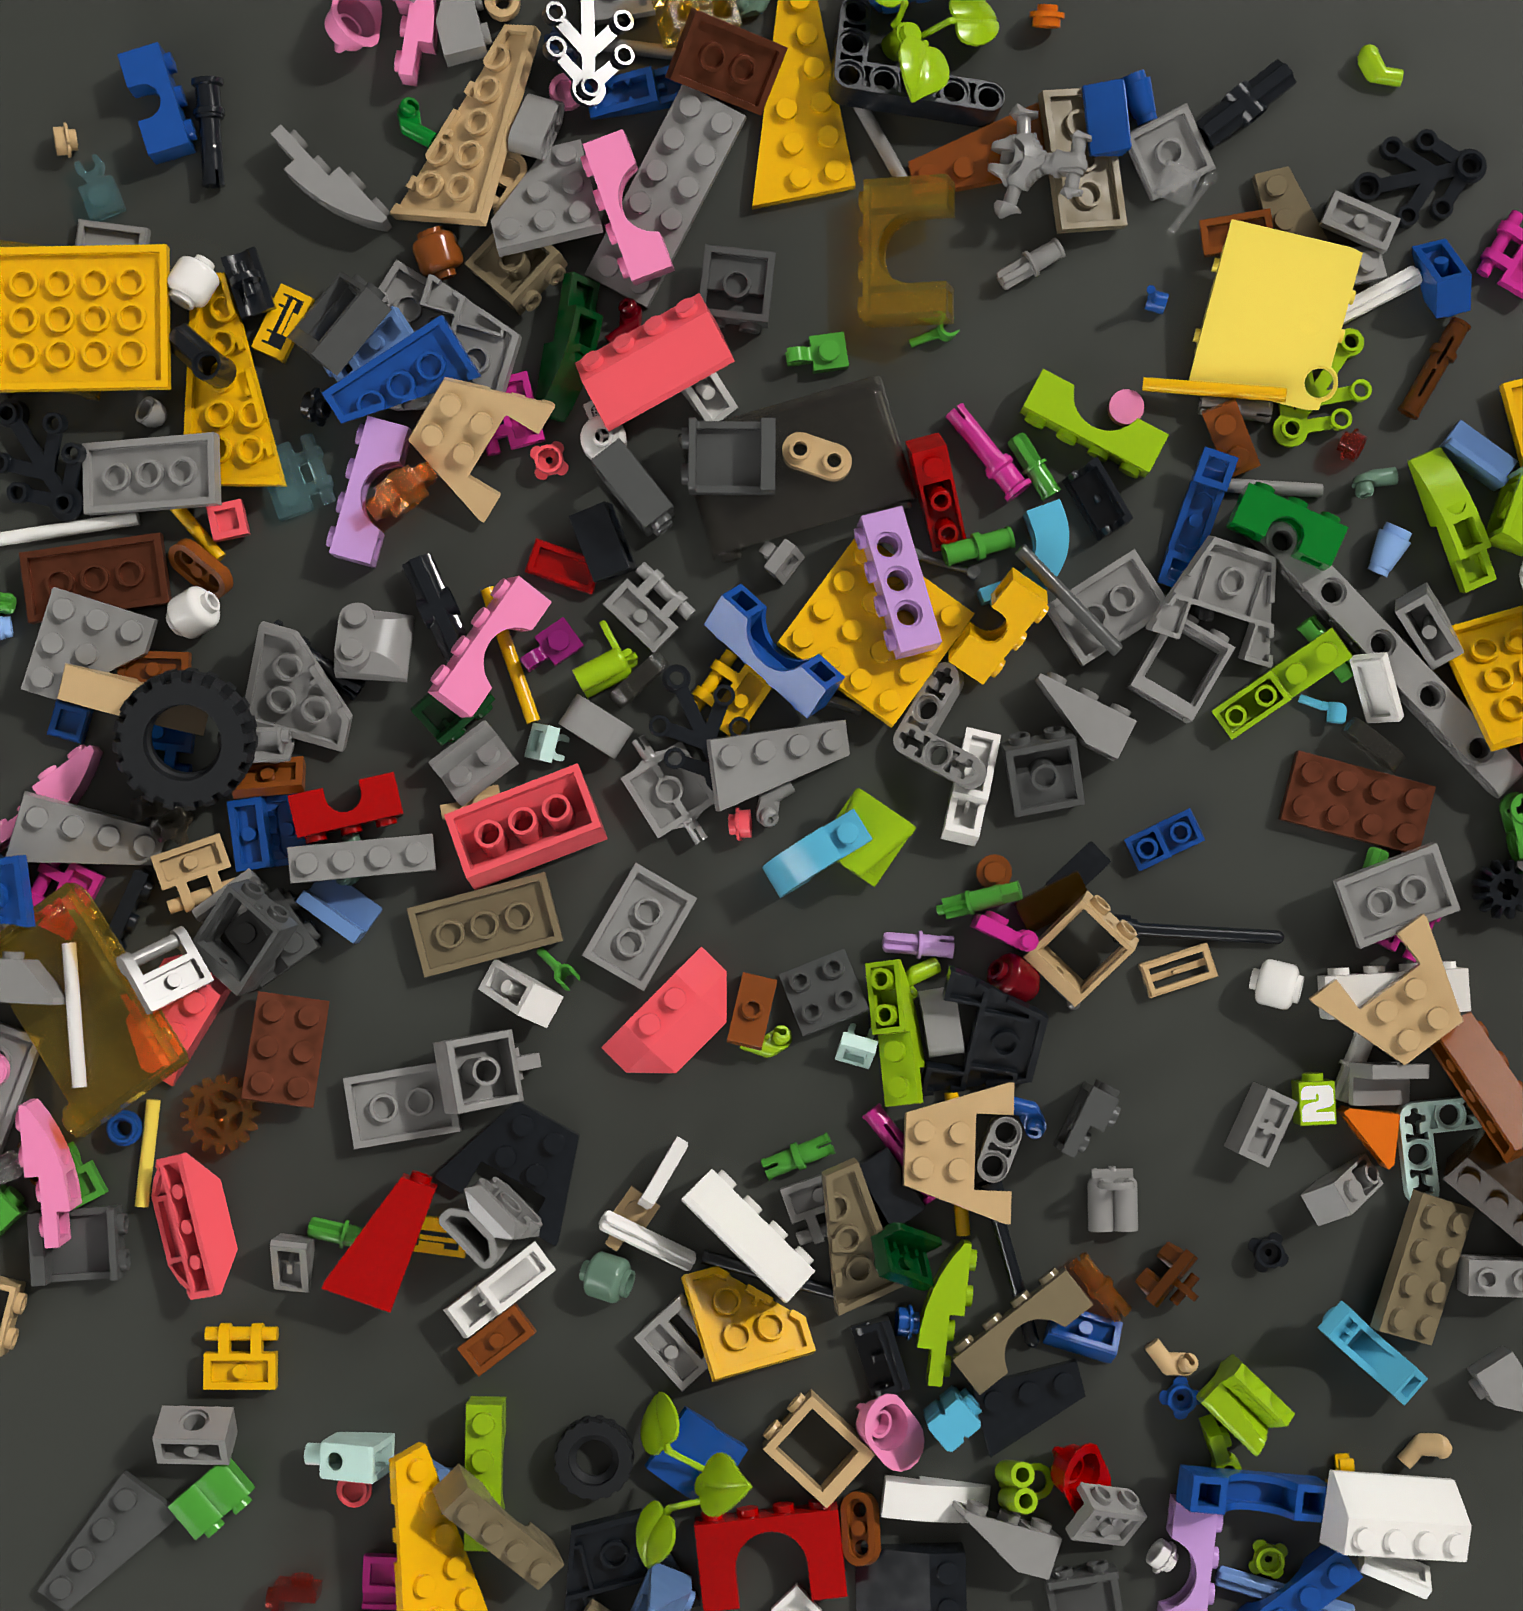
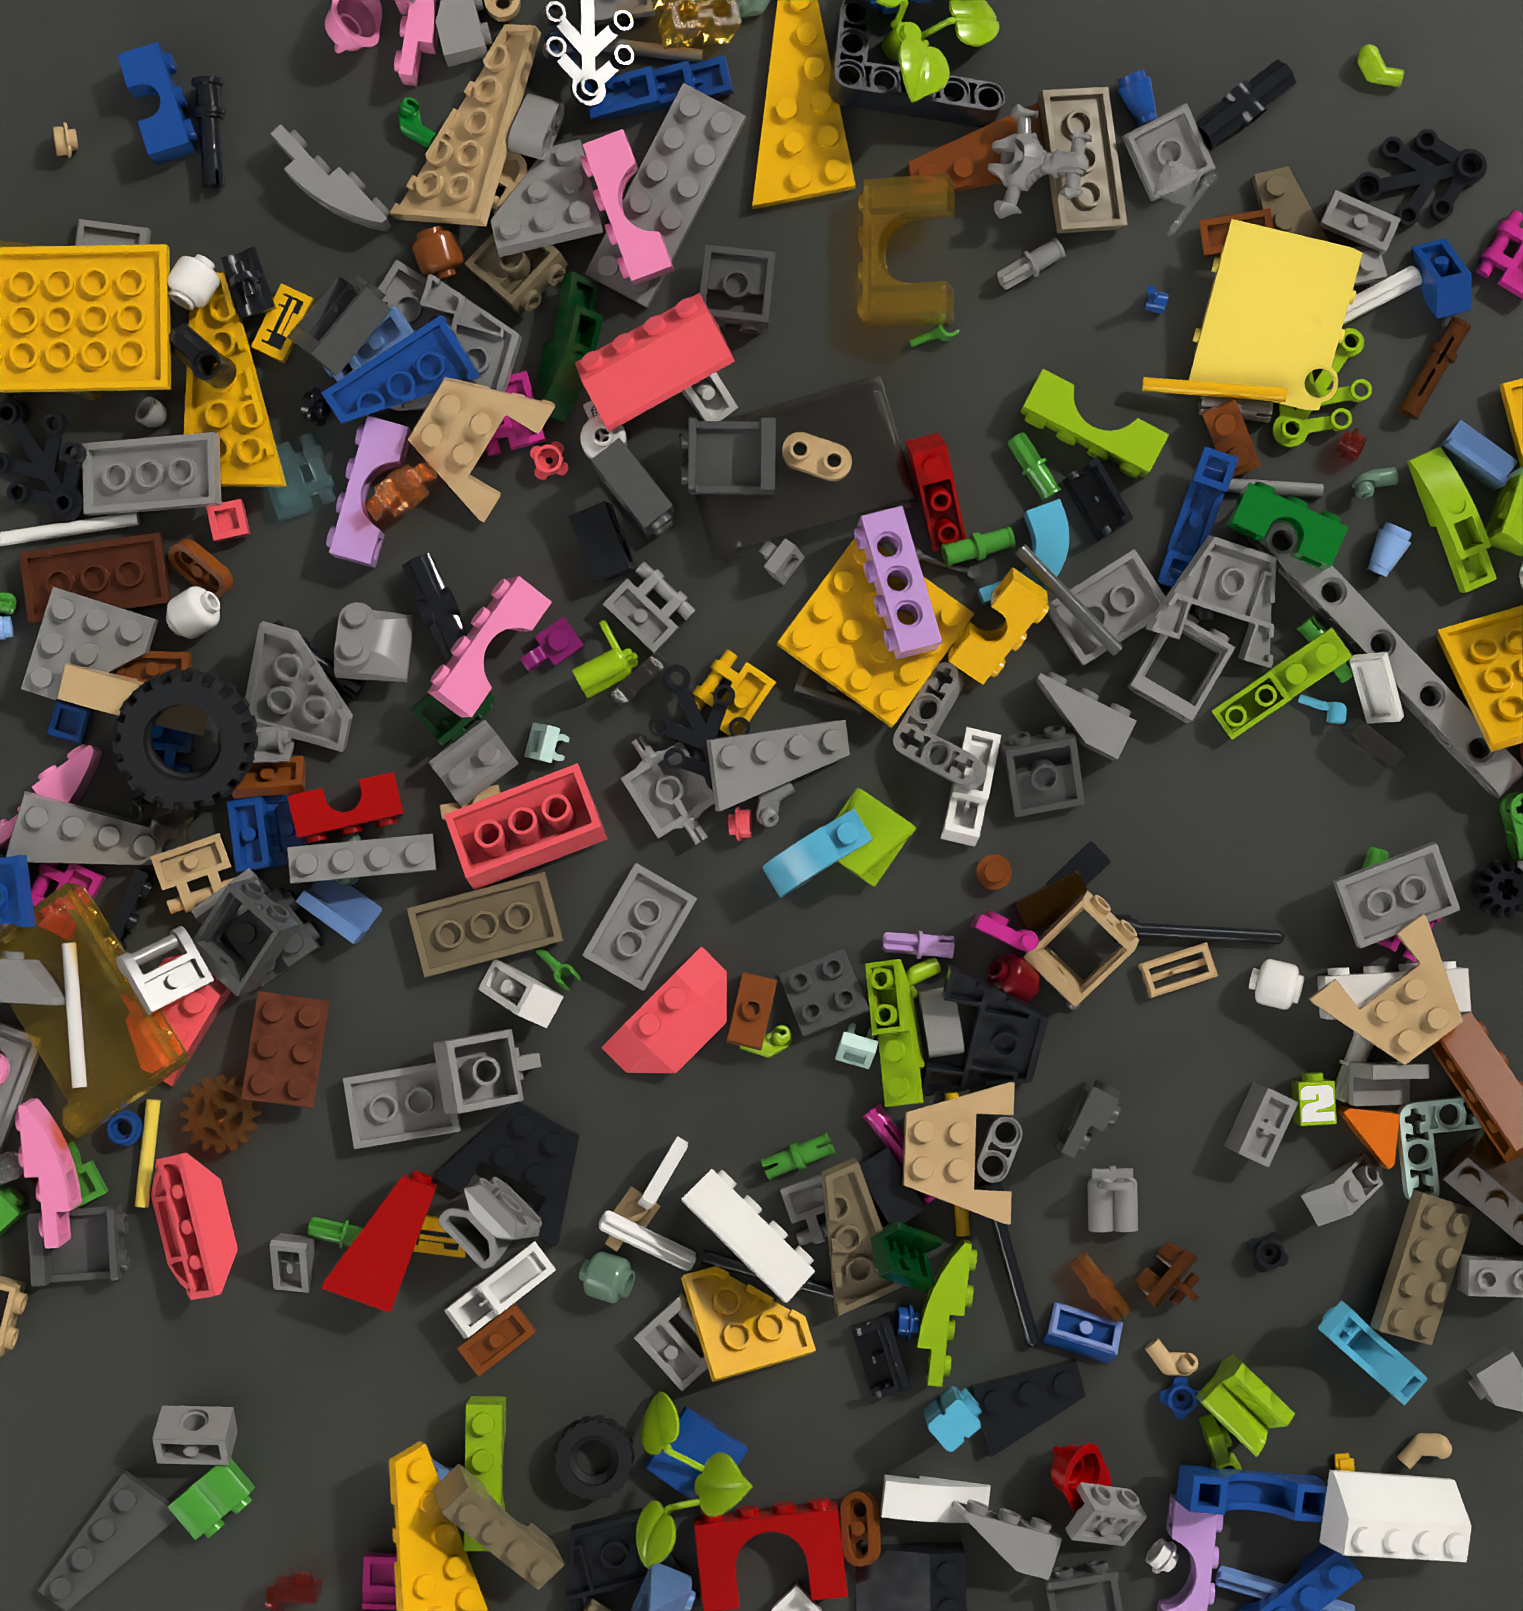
(100, 193): clear light blue plate -> none
(198, 532): yellow bar -> none
(240, 1369): yellow plate -> none
(352, 1456): light aqua torso -> none
(353, 1493): coral plate -> none
(514, 668): yellow bar -> none
(560, 90): bright pink tile -> none
(560, 566): red tile -> none
(595, 726): light grey beam -> none
(629, 318): dark red arm -> none
(726, 61): copper plate -> none
(742, 626): arch -> none
(825, 353): bright green plate -> none
(843, 1473): tan window -> none
(880, 142): light grey bar -> none
(890, 1431): bright pink piece -> none
(979, 900): bright green piece -> none
(998, 465): dark pink pin -> none
(1014, 1481): lime piece -> none
(1031, 1117): blue arm -> none
(1047, 16): orange plate -> none
(1056, 1299): dark tan arch -> none
(1107, 118): blue slope -> none
(1125, 407): bright pink tile -> none
(1164, 839): blue slope -> none
(1272, 1568): lime plate -> none
(1356, 802): copper plate -> none
(1400, 1573): white tile -> none
(1428, 626): light grey slope -> none

